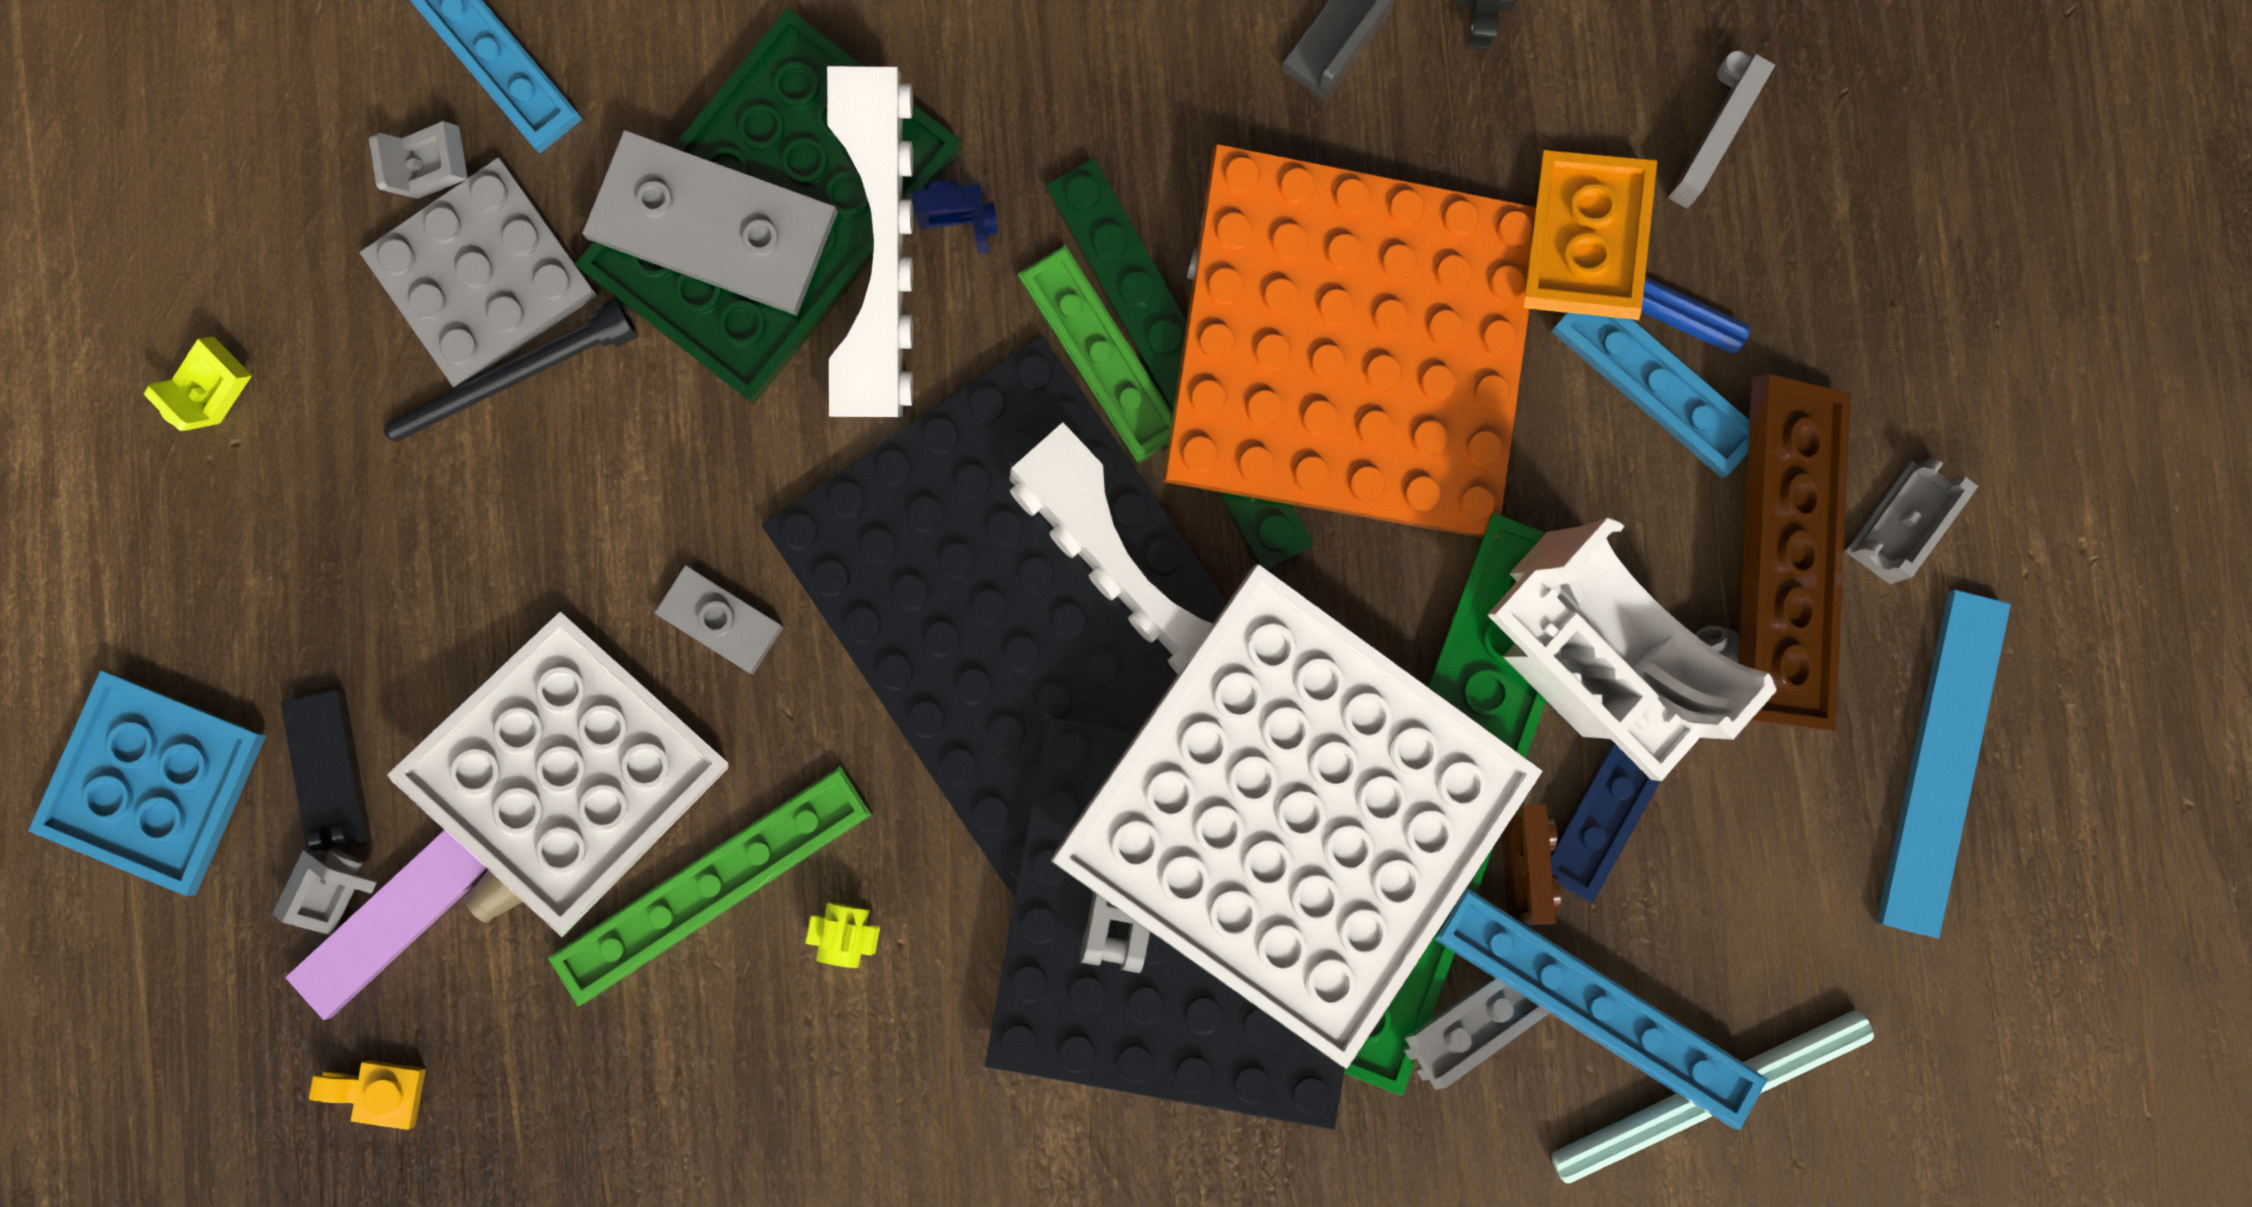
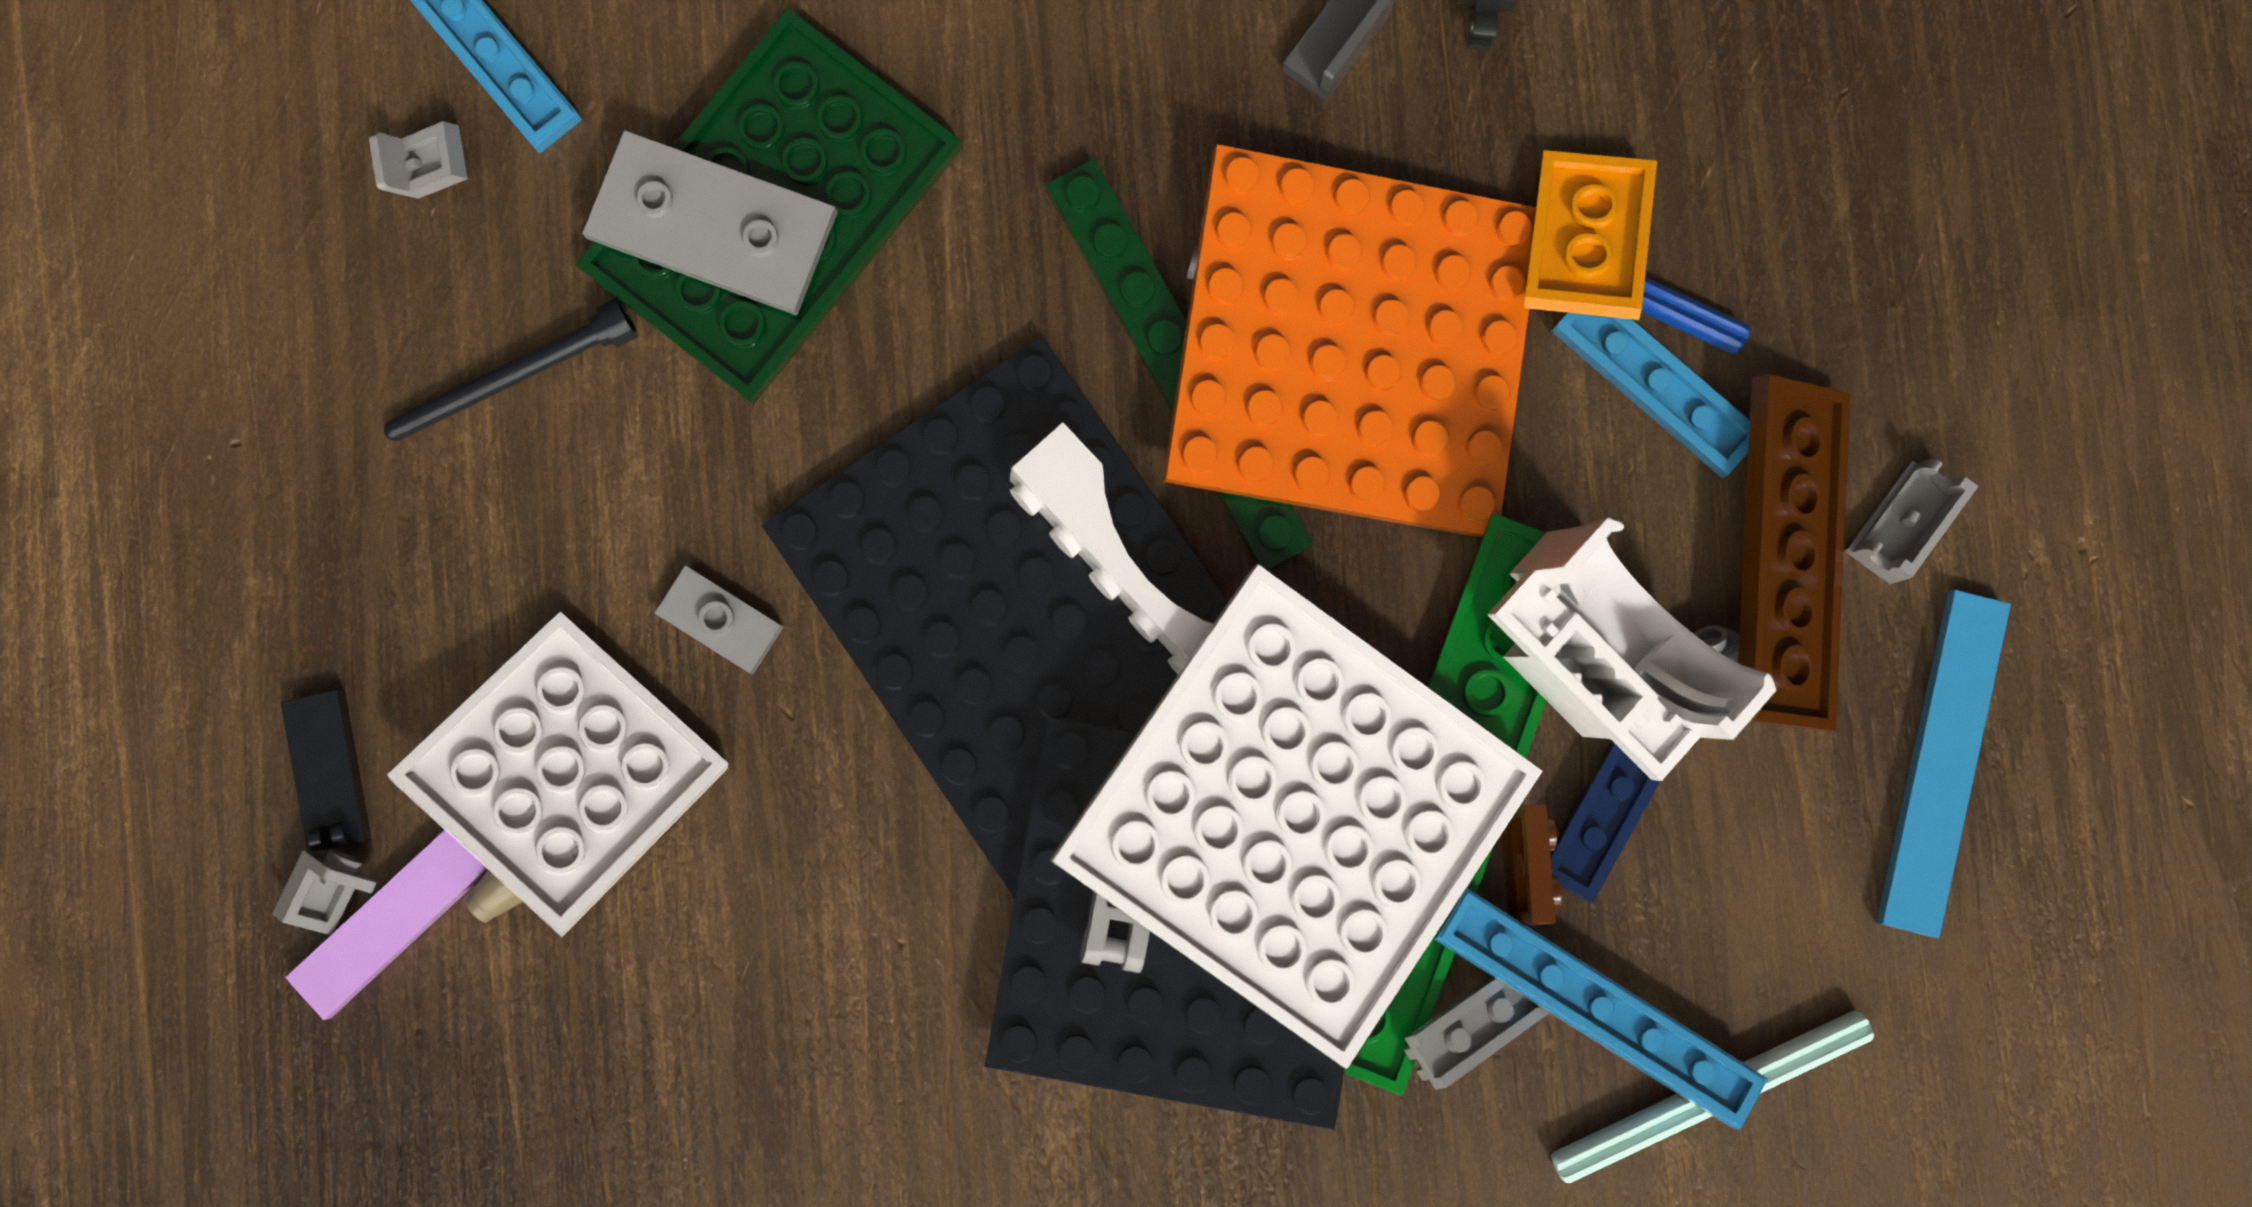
(147, 783): dark azure plate -> none
(201, 388): neon yellow bracket -> none
(380, 1094): yellow plate -> none
(478, 274): light grey plate -> none
(709, 886): bright green tile -> none
(842, 935): neon yellow gear -> none
(867, 118): white arch -> none
(951, 205): clear blue bracket -> none
(1099, 353): bright green tile -> none
(1746, 79): light grey hinge -> none

